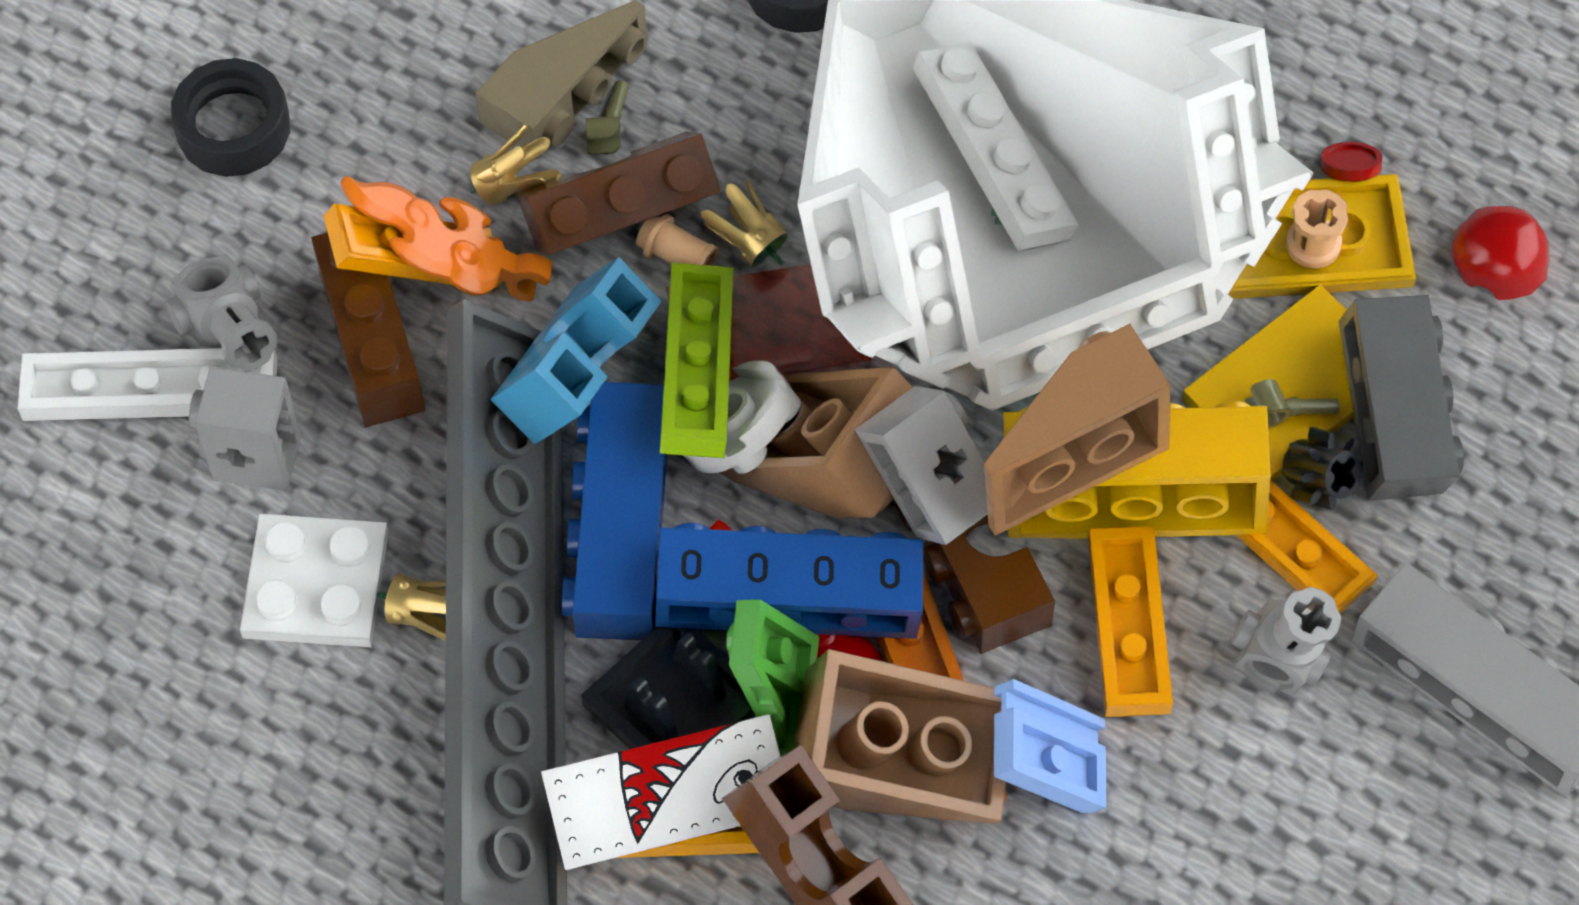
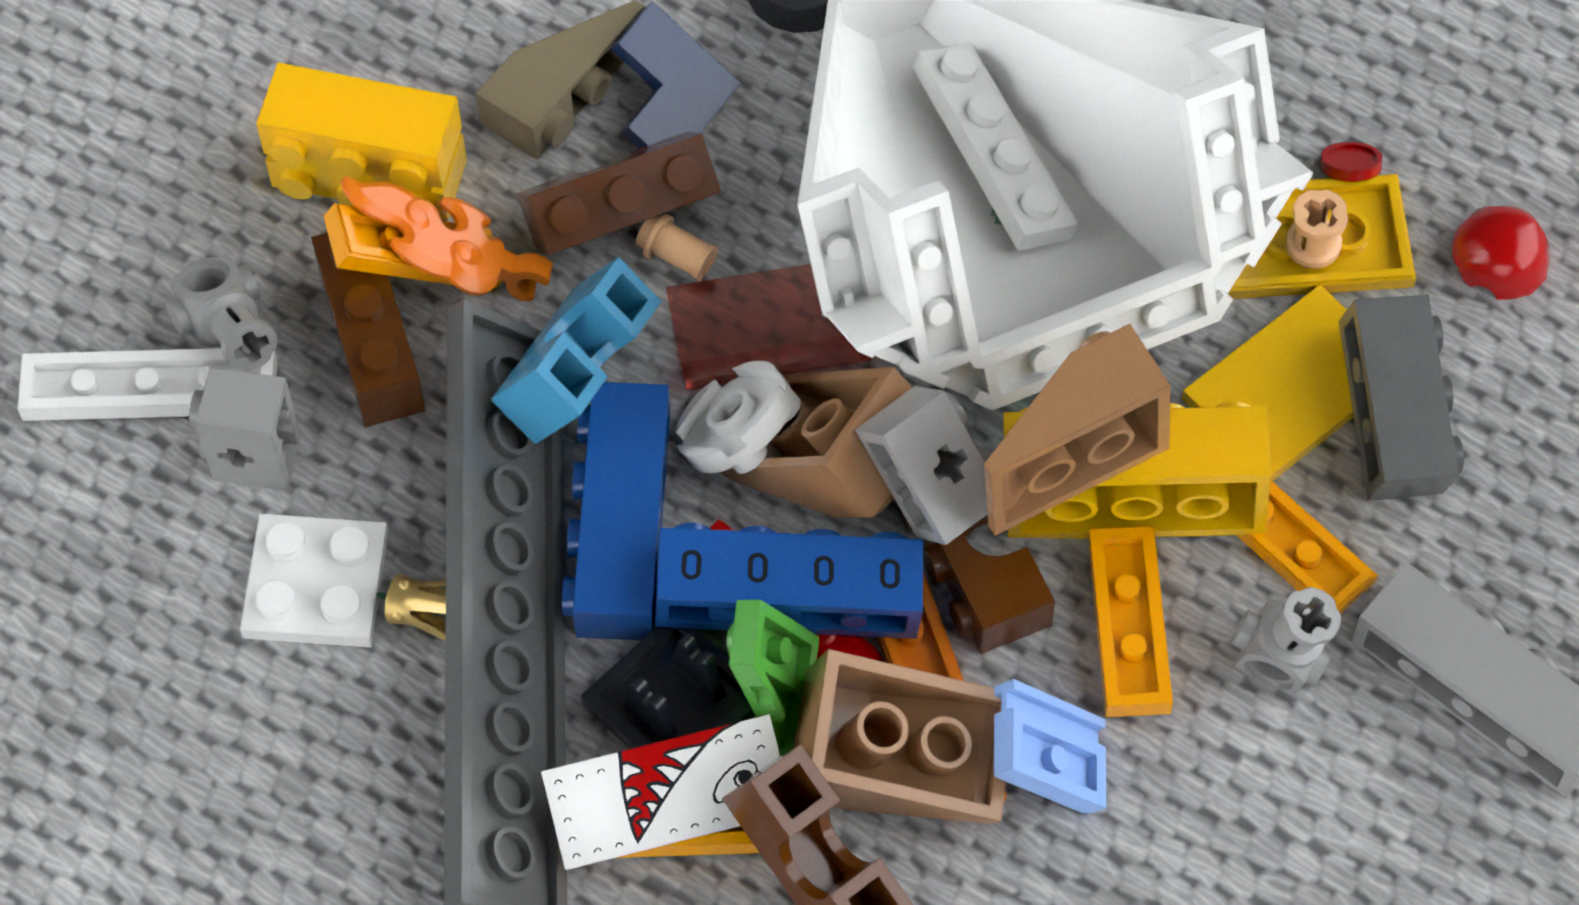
(238, 155): black tyre -> none
(341, 125): none -> yellow piece
(495, 174): pearl gold piece -> none
(604, 132): olive hand -> none
(685, 78): none -> tile
(697, 361): lime plate -> none
(762, 230): pearl gold piece -> none
(1279, 409): olive hand -> none
(1322, 468): black gear -> none

